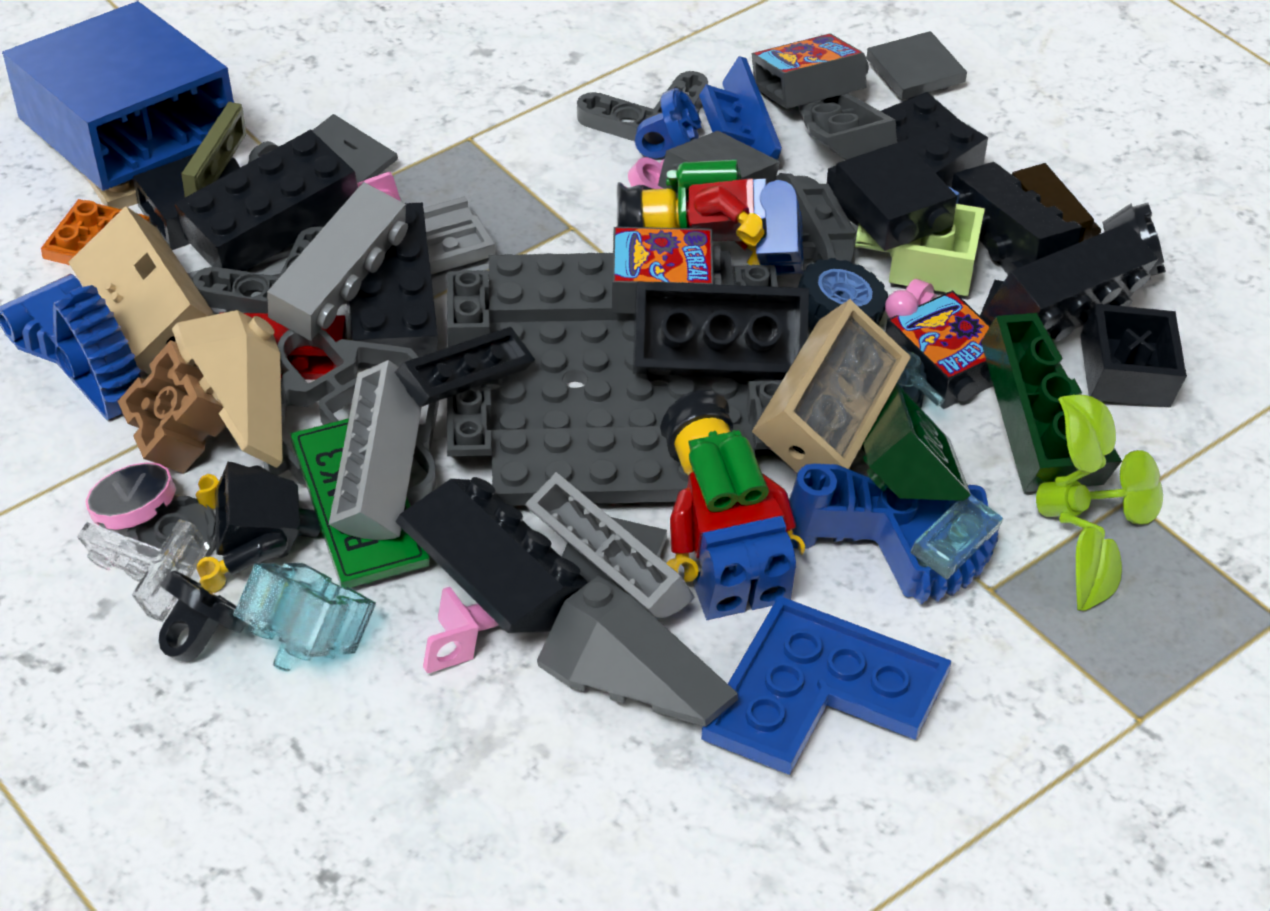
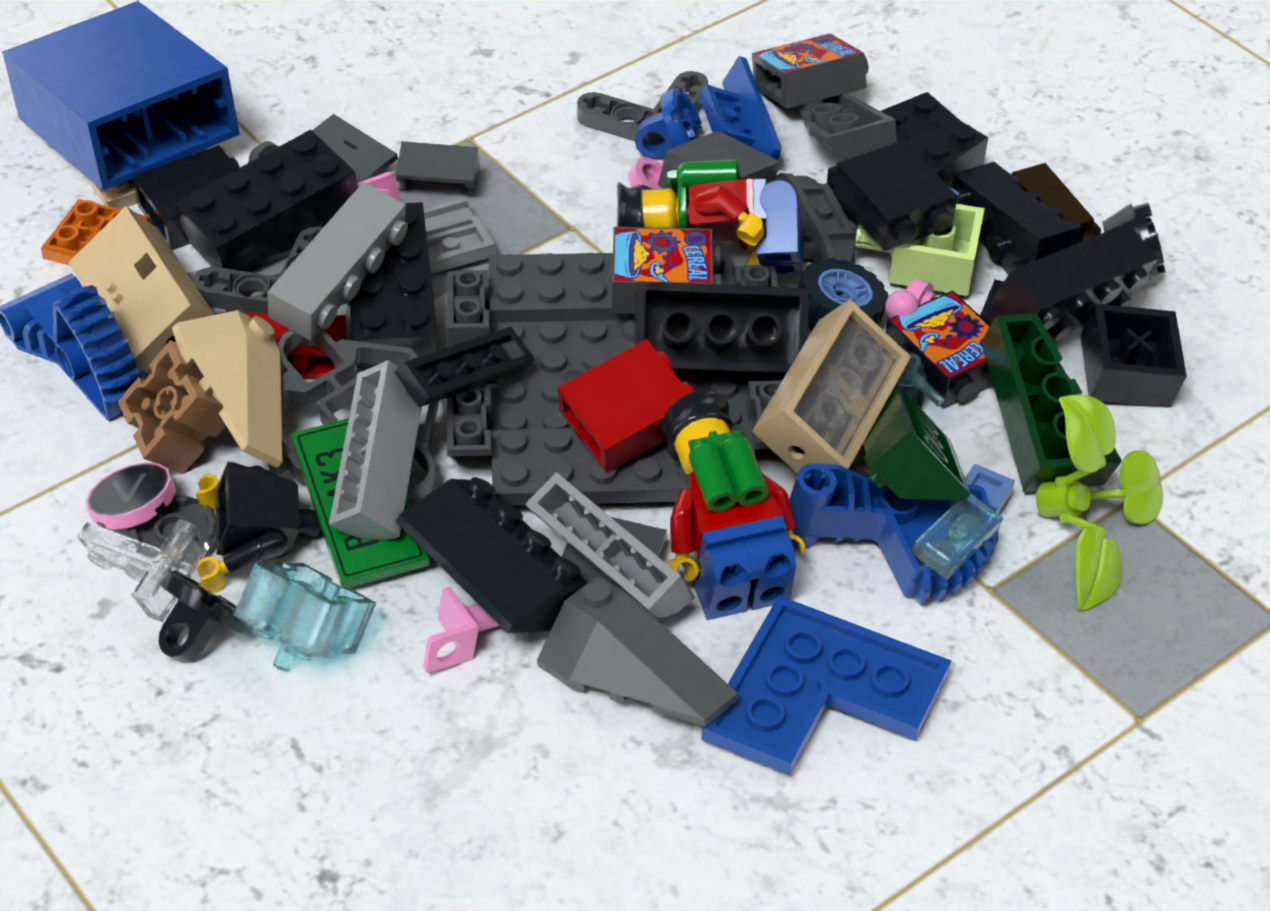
(215, 149): olive tile -> none
(438, 164): none -> dark grey hinge
(622, 403): none -> red brick
(916, 65): dark grey tile -> none
(997, 486): none -> medium blue plate

